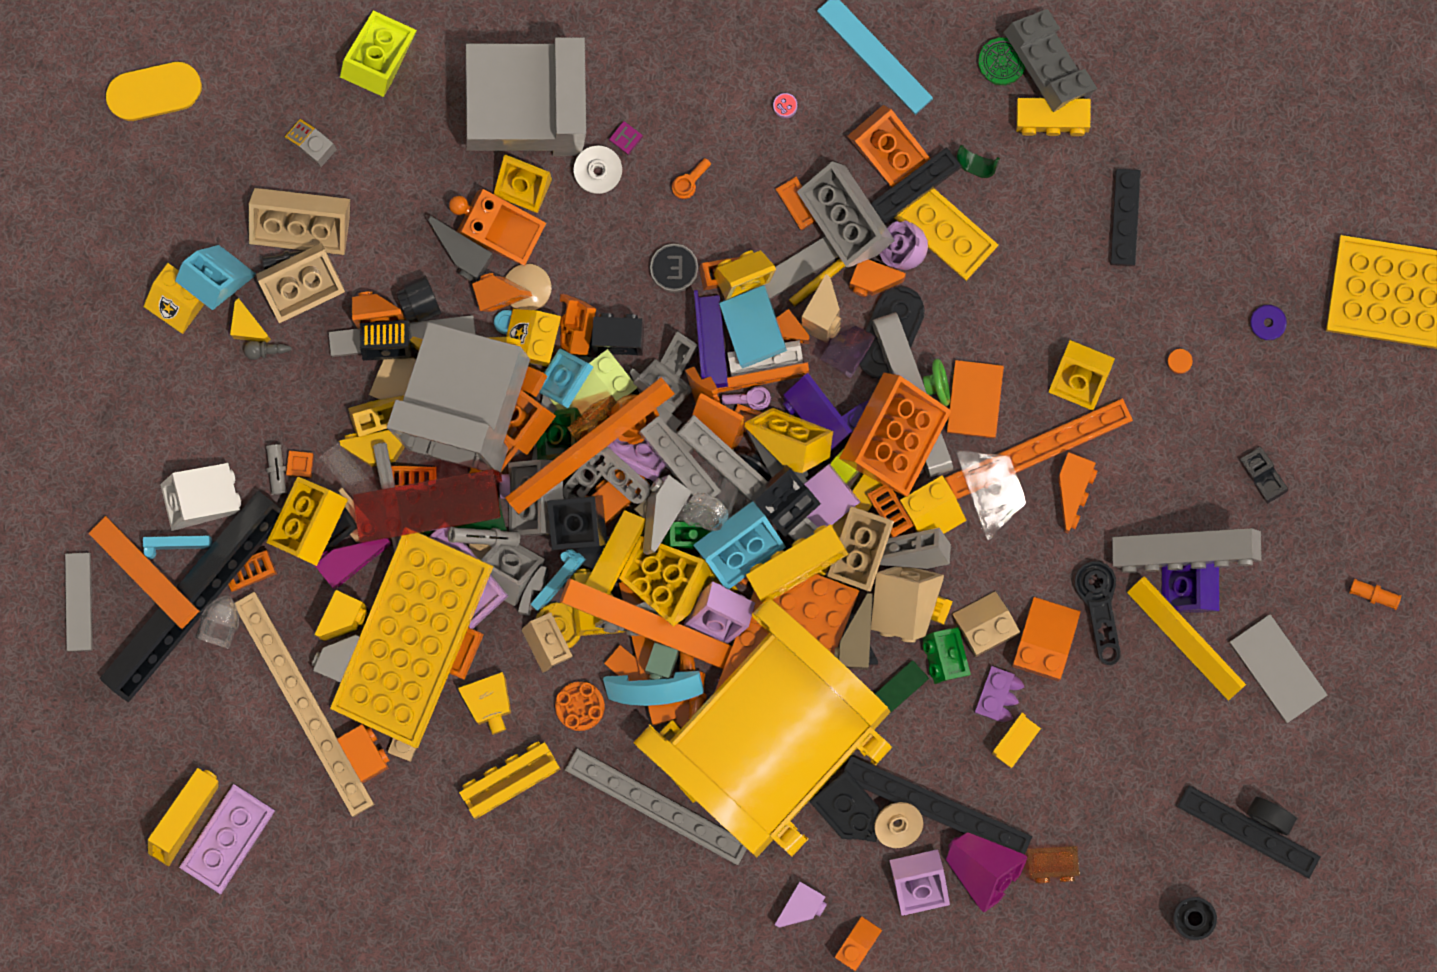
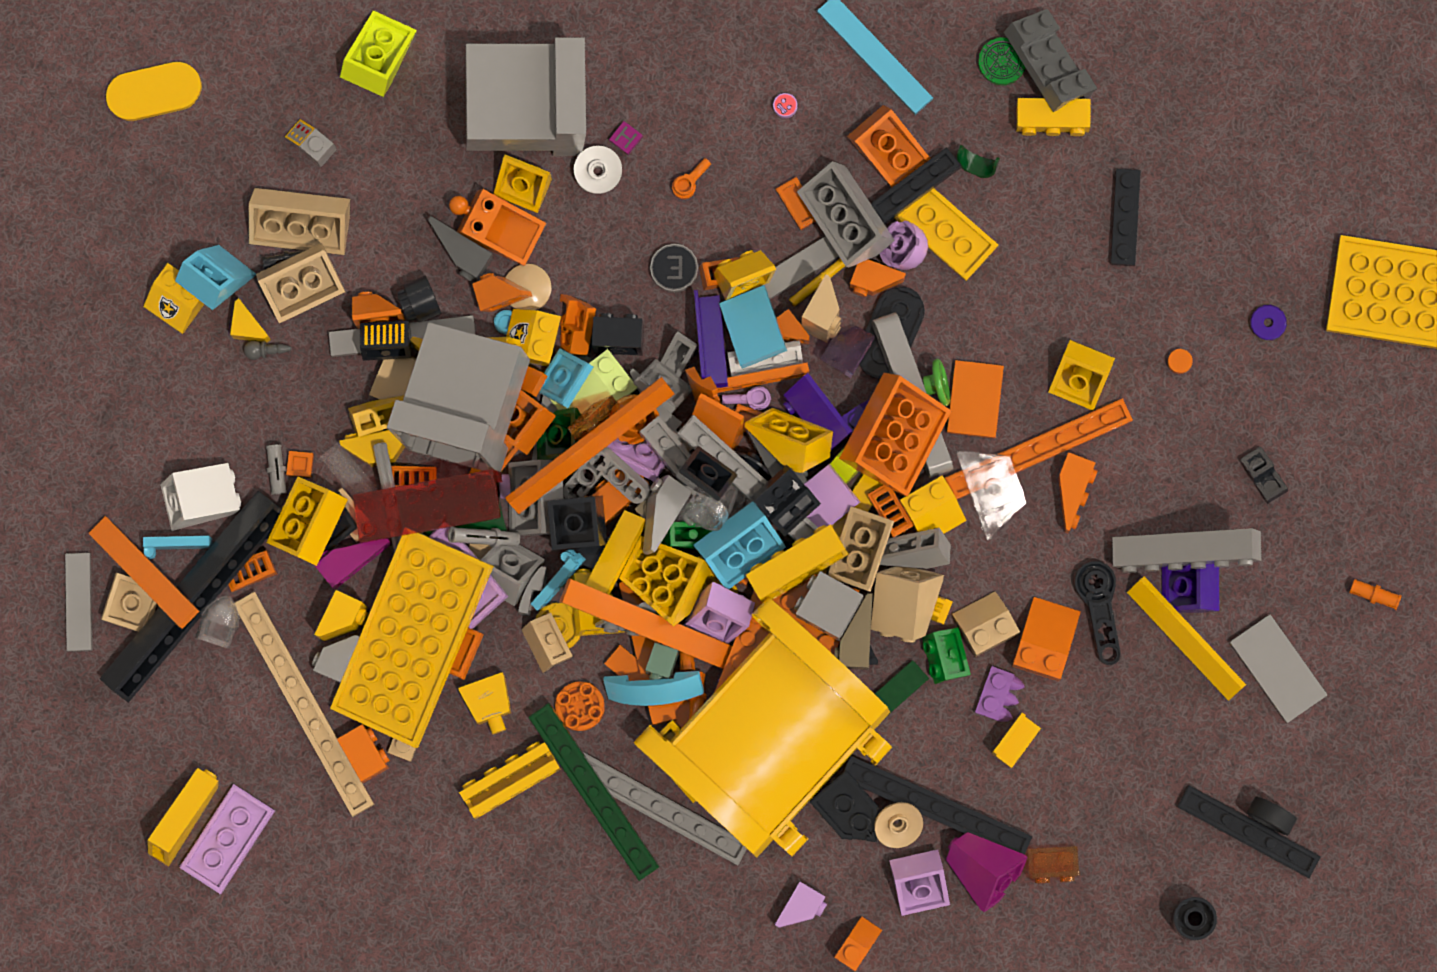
(128, 604): none -> tan slope
(594, 791): none -> dark green tile
(706, 474): none -> black slope
(828, 605): none -> light grey brick

